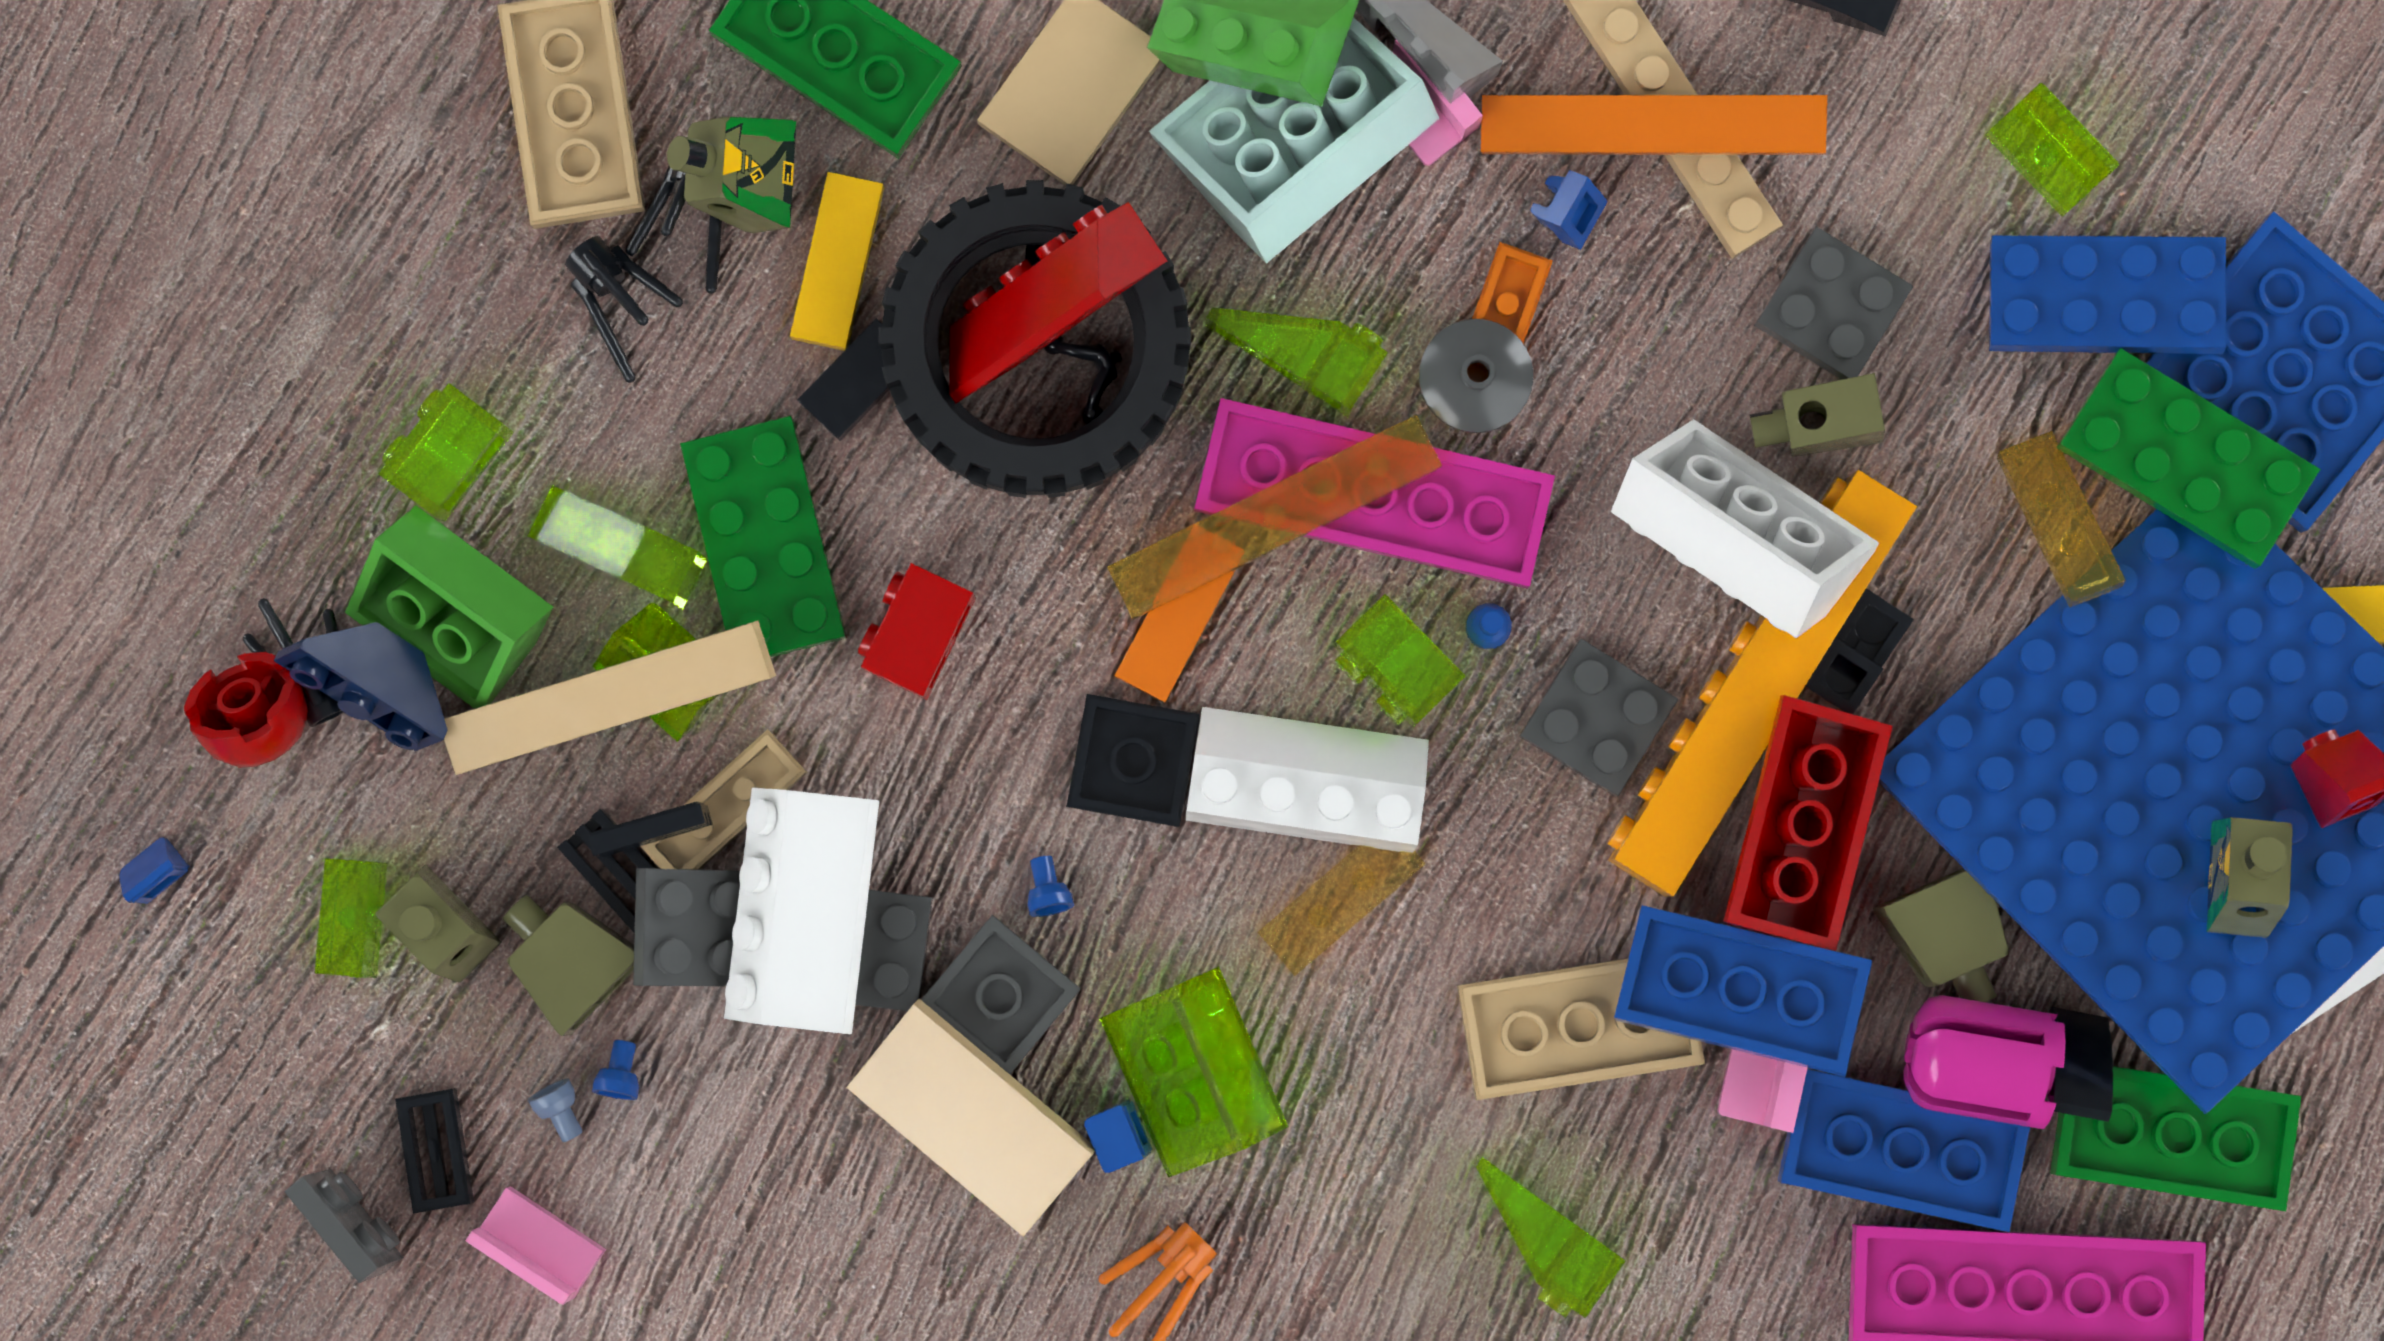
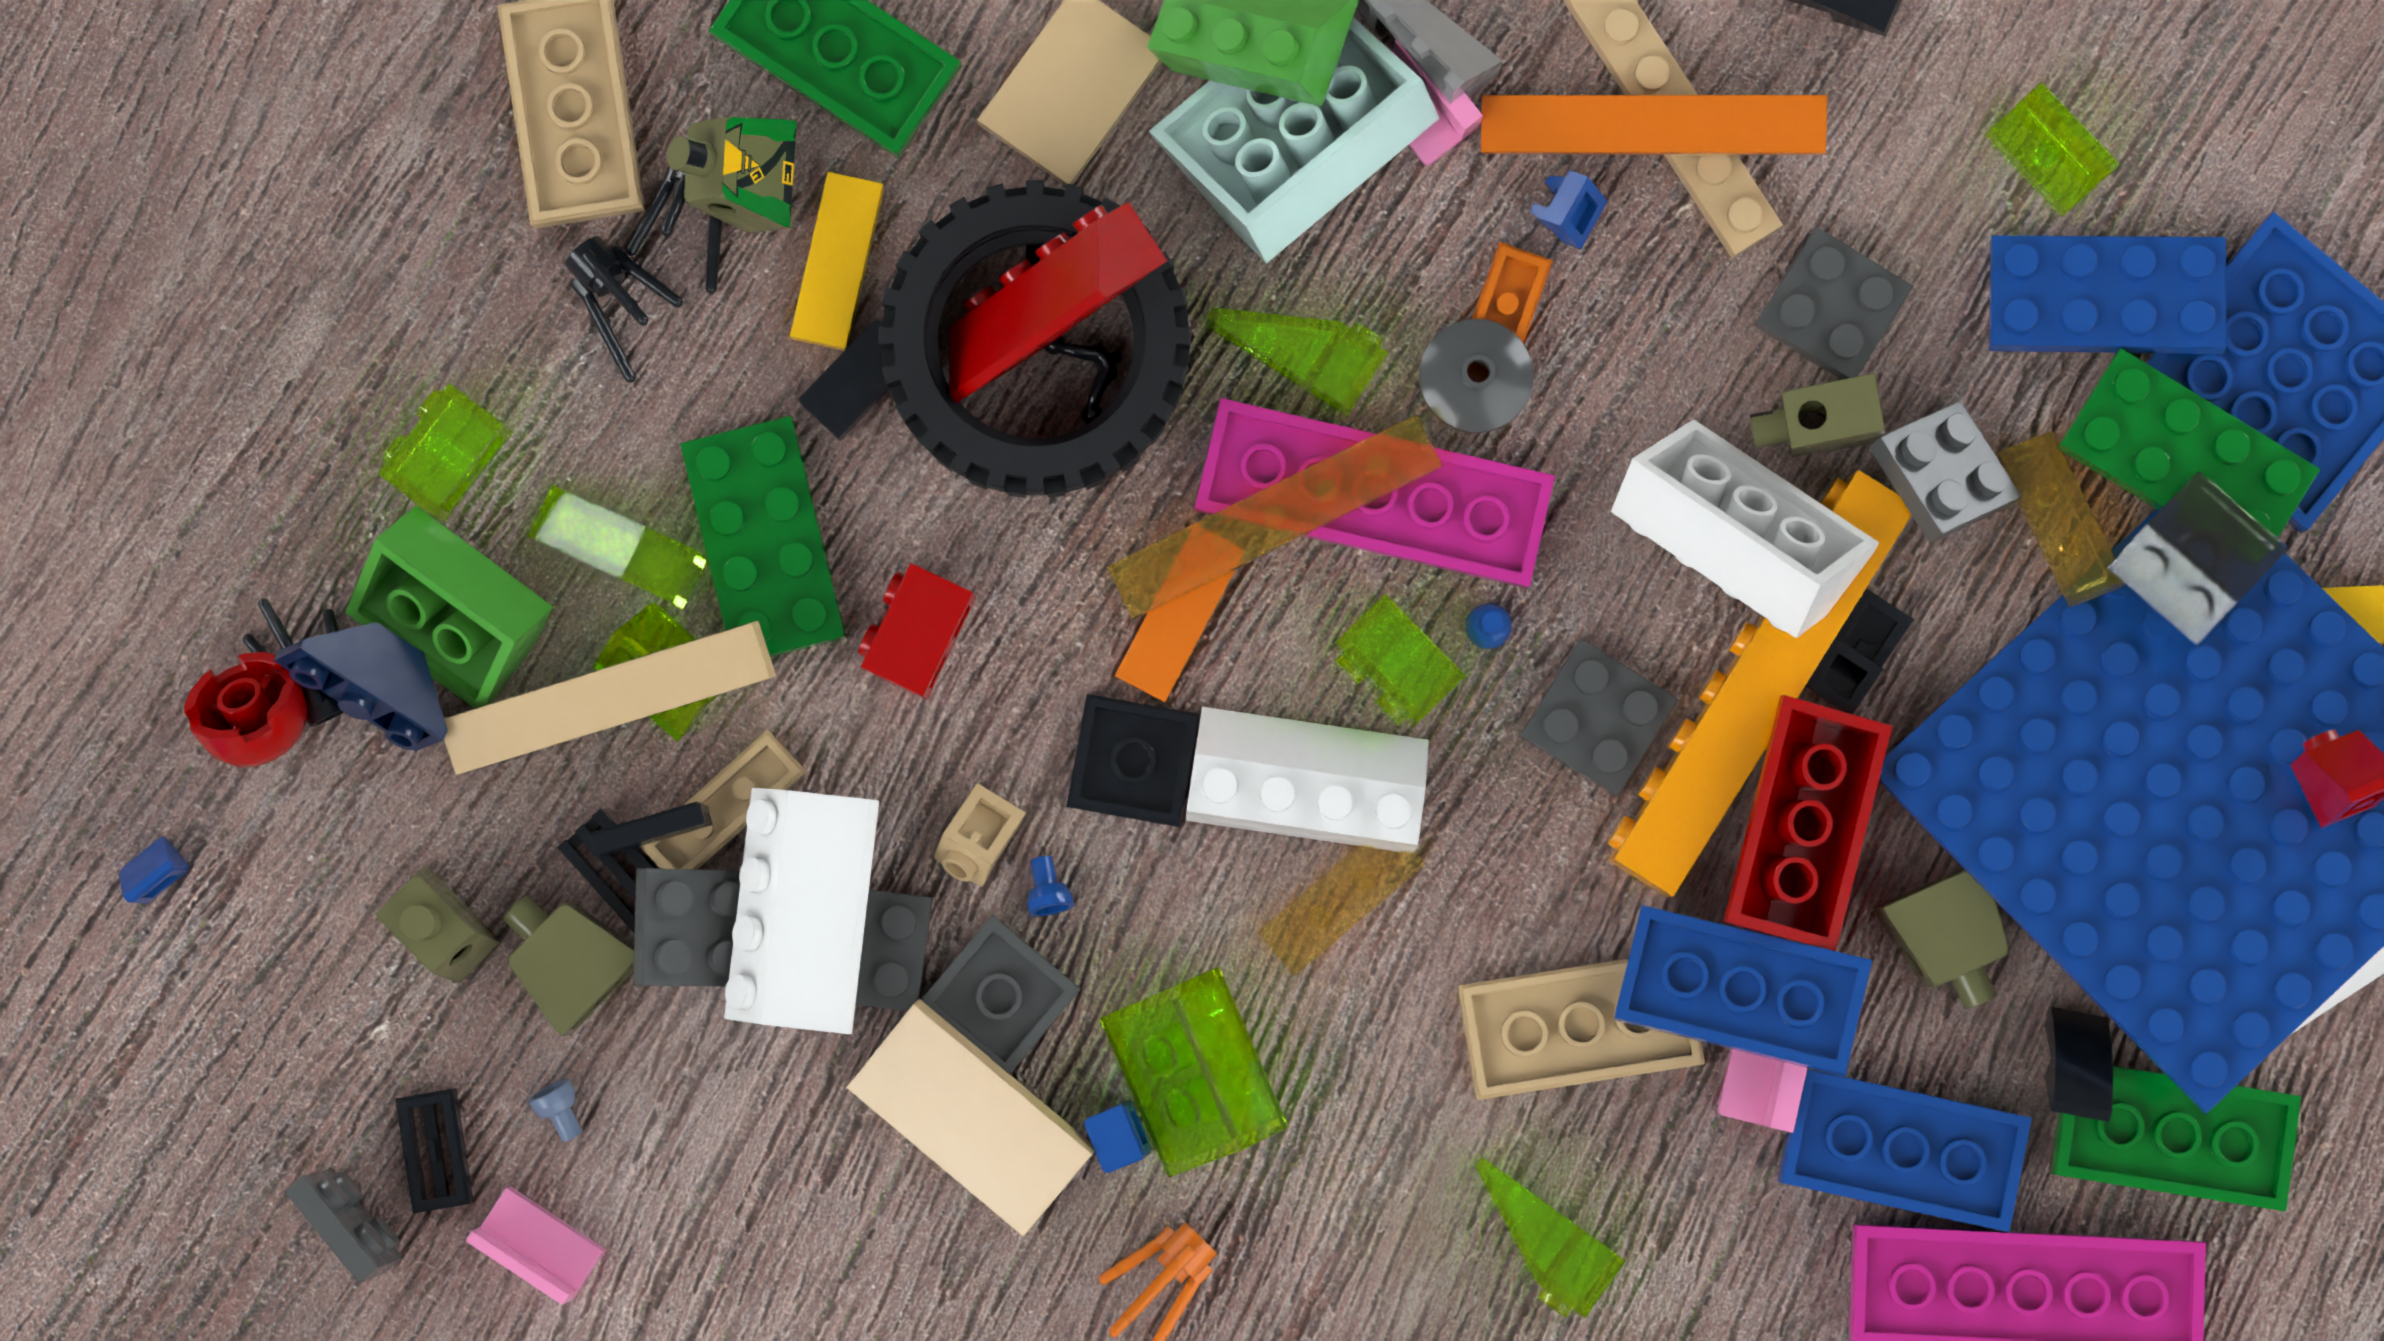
(347, 922): clear neon green panel -> none
(617, 1079): blue piece -> none
(978, 835): none -> tan bracket
(1945, 472): none -> plate
(1984, 1060): dark pink cylinder -> none
(2198, 557): none -> clear smoke slope
(2248, 870): olive torso -> none

